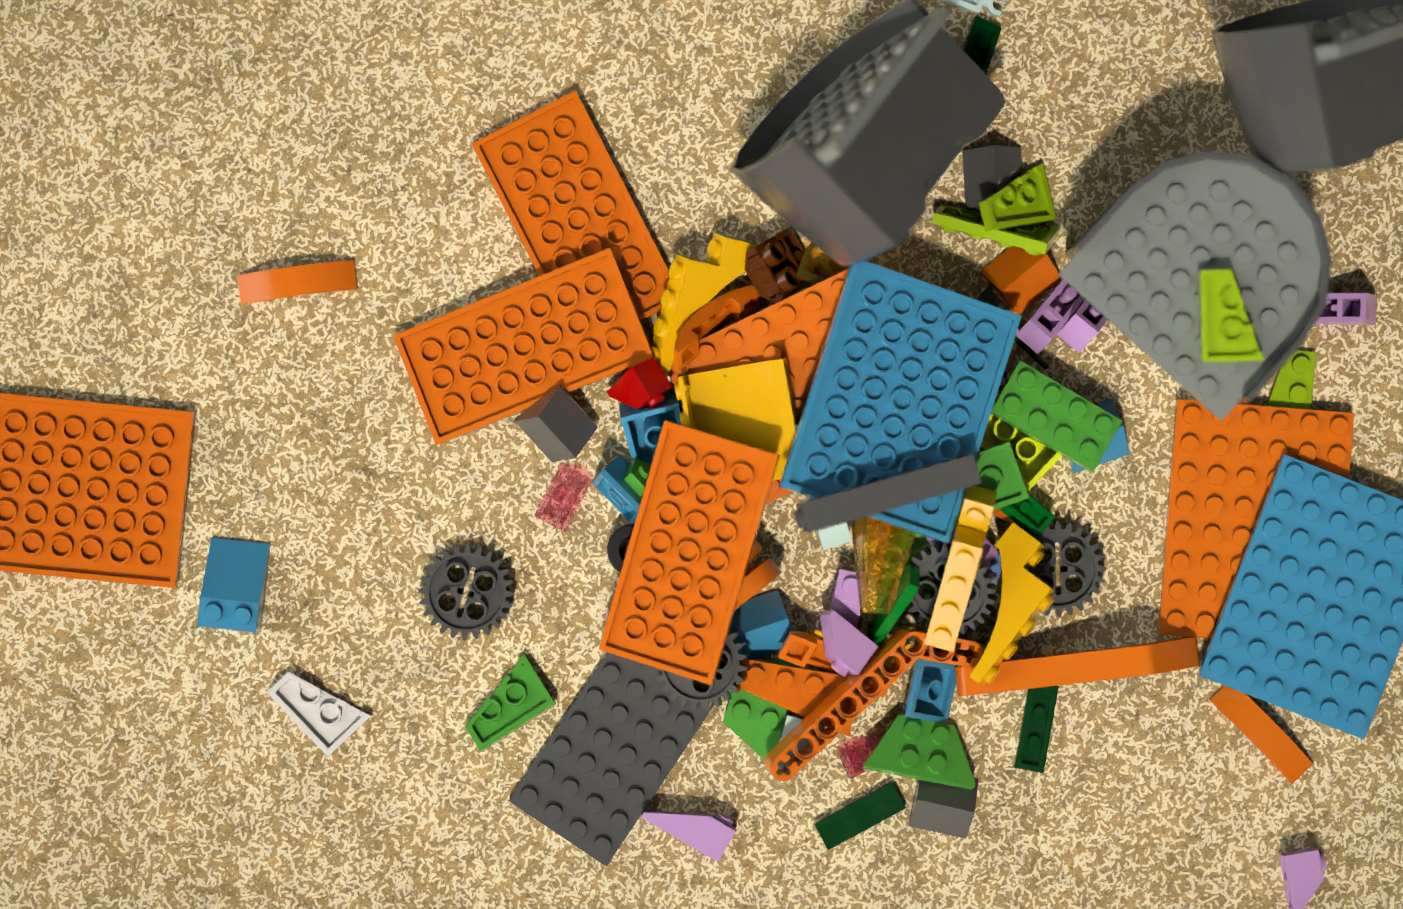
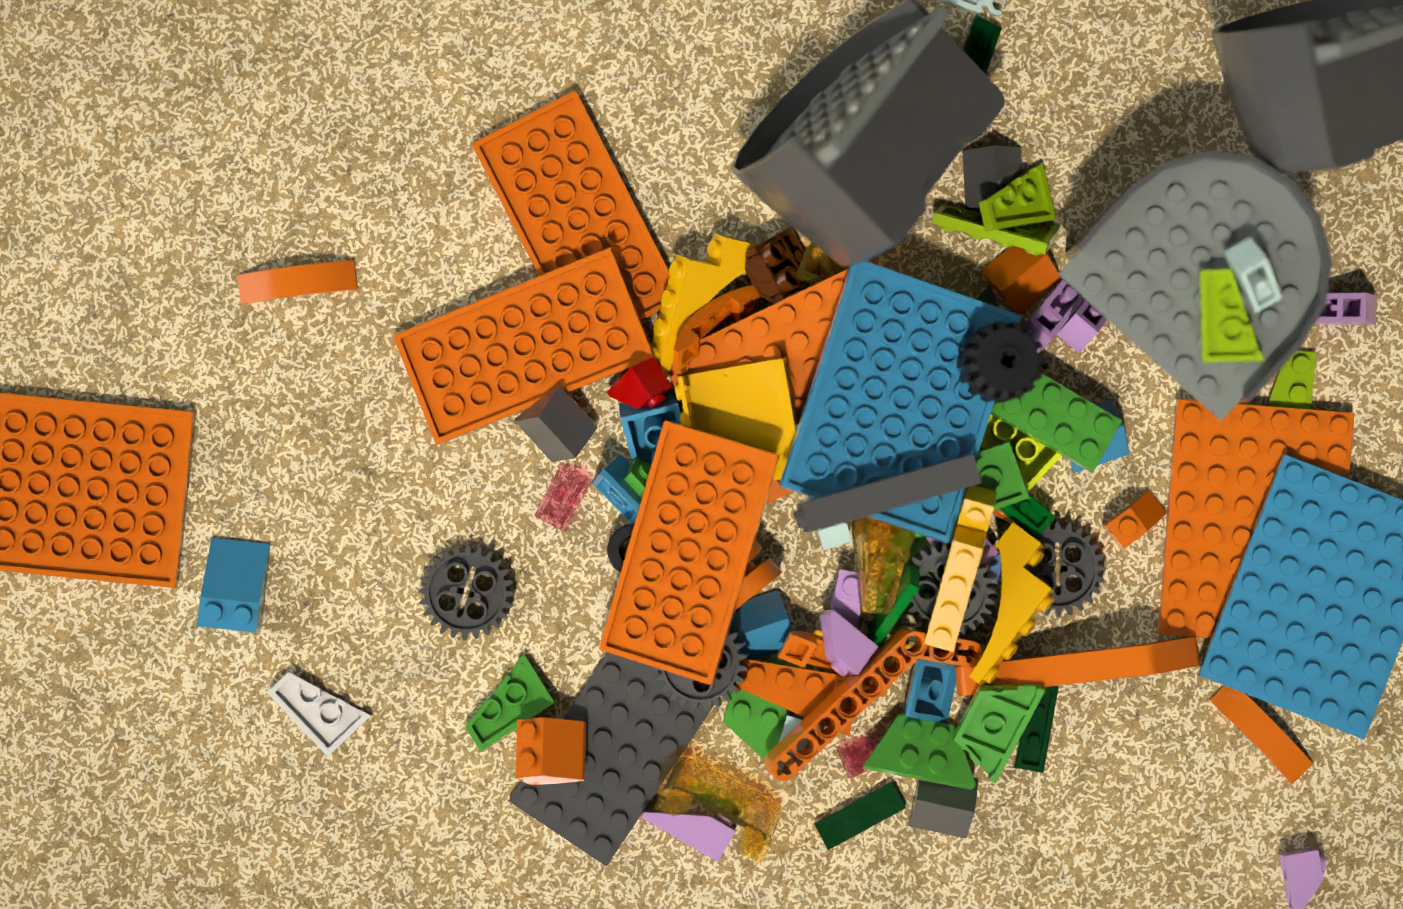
(550, 751): none -> orange slope
(725, 795): none -> clear yellow windscreen
(983, 364): none -> black wheel
(996, 723): none -> bright green wing
(1134, 520): none -> orange slope
(1253, 274): none -> light aqua slope

